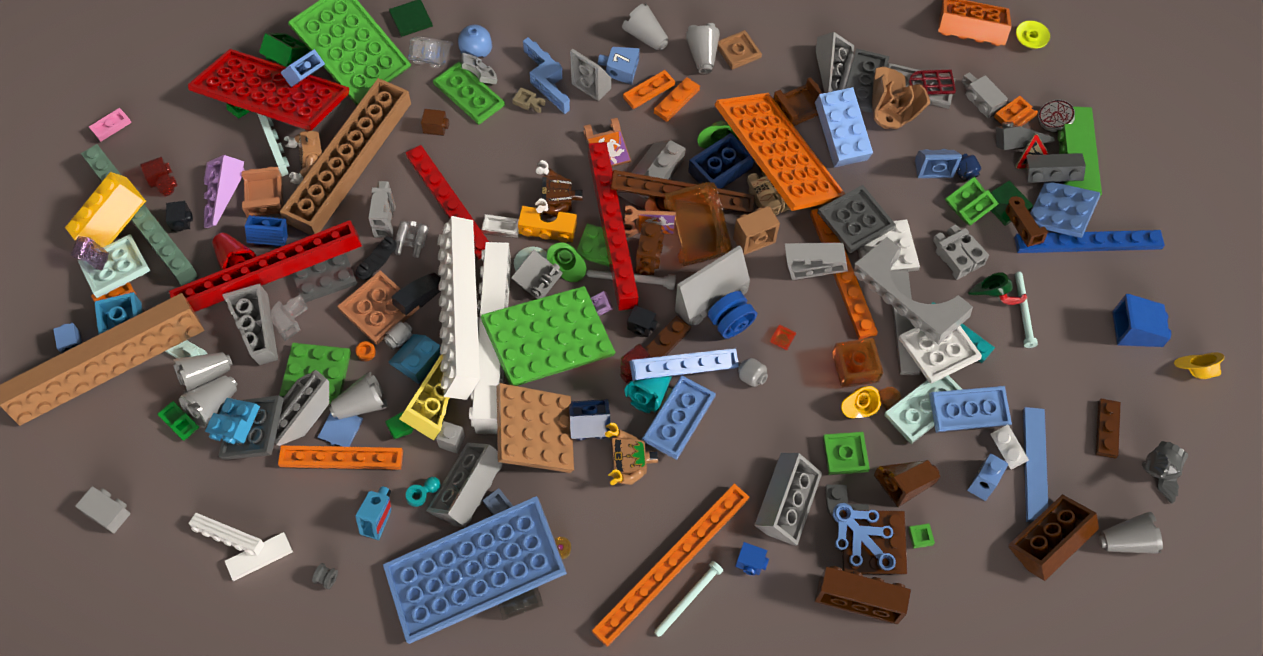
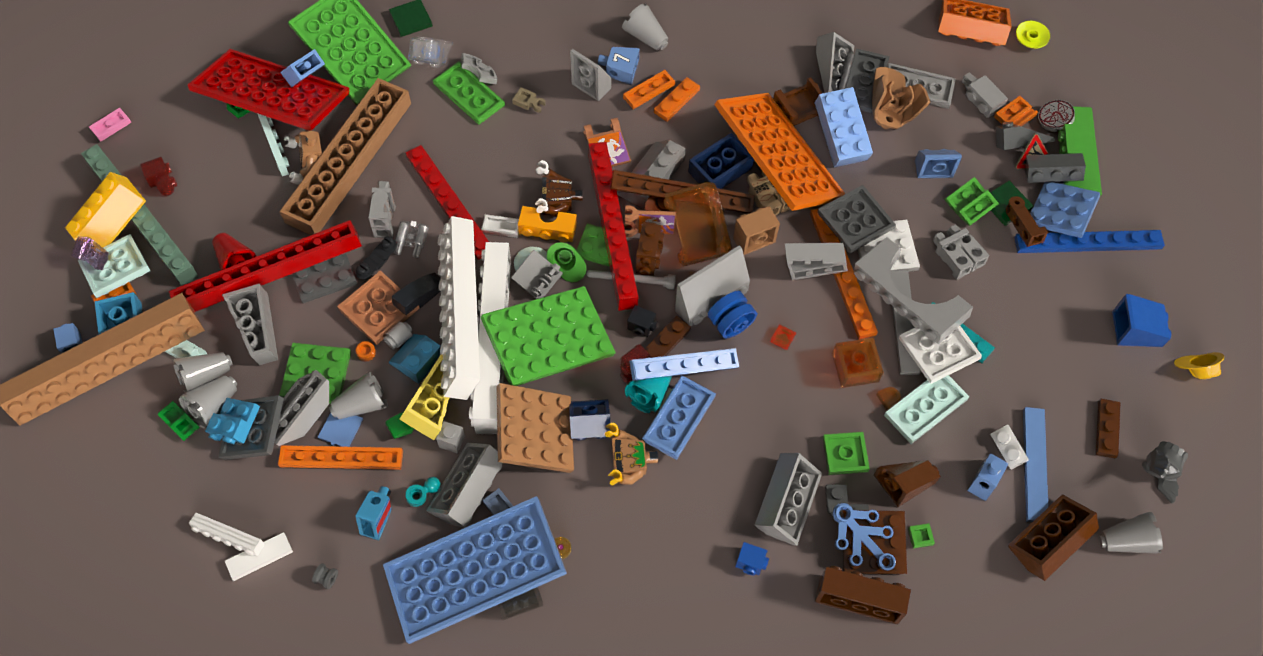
(103, 509): light grey brick -> none
(178, 216): black brick -> none
(222, 179): lavender wedge -> none
(262, 191): nougat panel -> none
(266, 231): blue brick -> none
(282, 48): green slope -> none
(283, 316): clear brick -> none
(434, 122): reddish brown brick -> none
(475, 41): medium blue cylinder -> none
(546, 75): medium blue bracket -> none
(602, 303): lavender plate -> none
(670, 565): orange plate -> none
(703, 45): light grey cone -> none
(714, 133): bright green piece -> none
(714, 569): light aqua bar -> none
(738, 50): medium nougat tile -> none
(752, 372): light grey head -> none
(861, 403): yellow piece -> none
(937, 78): dark red window -> none
(968, 167): dark blue head -> none
(970, 409): medium blue tile -> none
(997, 286): dark green piece -> none
(1030, 341): light aqua bar -> none

